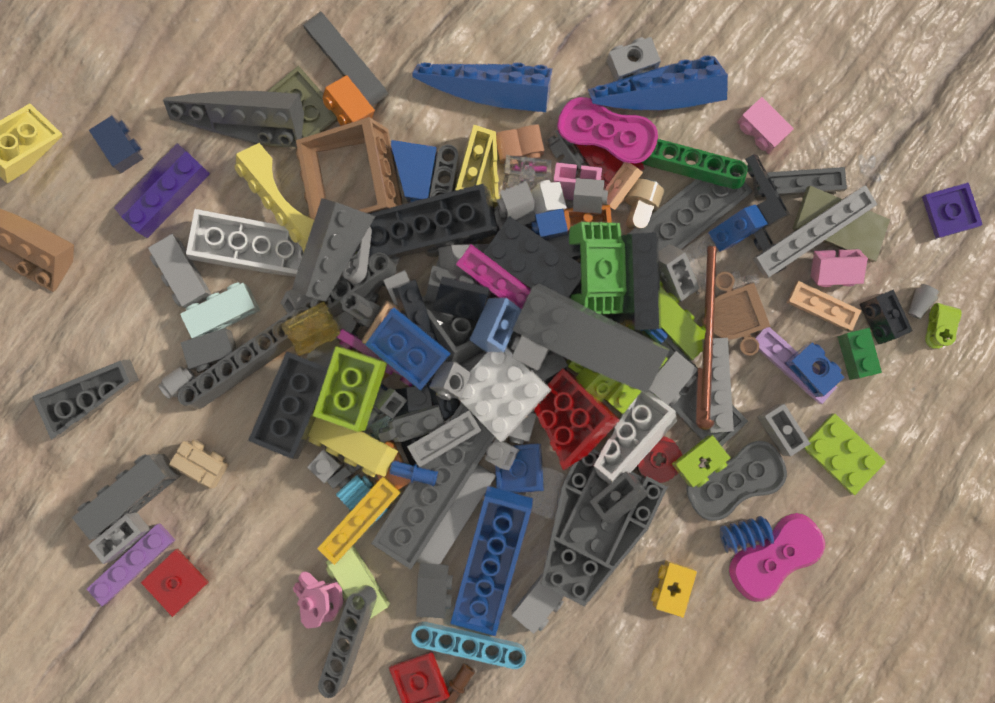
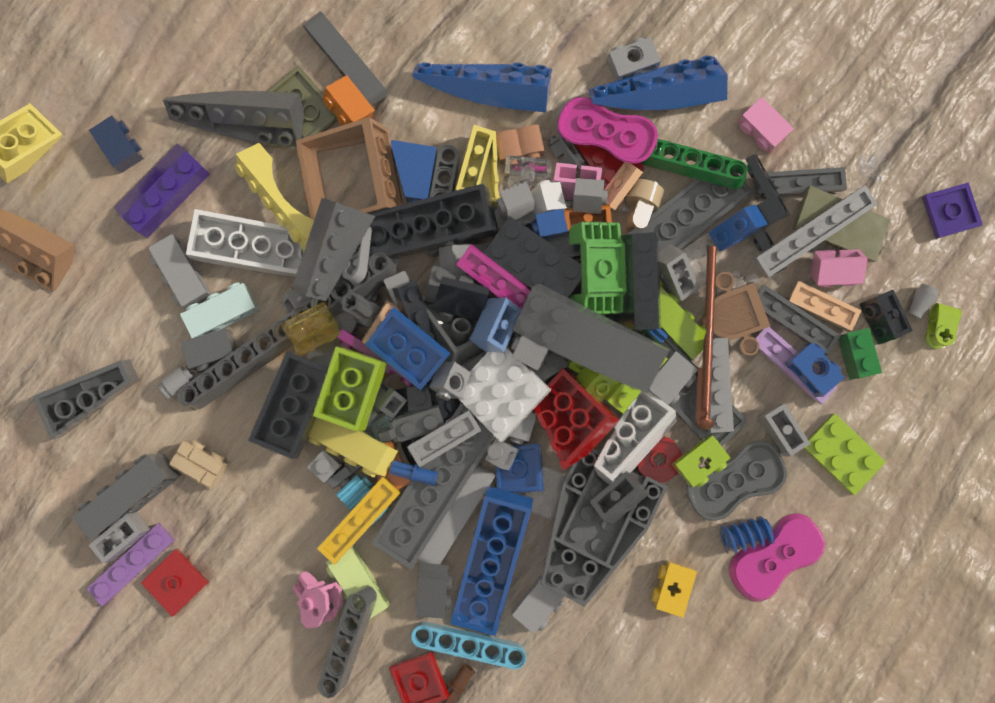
(797, 320): none -> dark grey plate

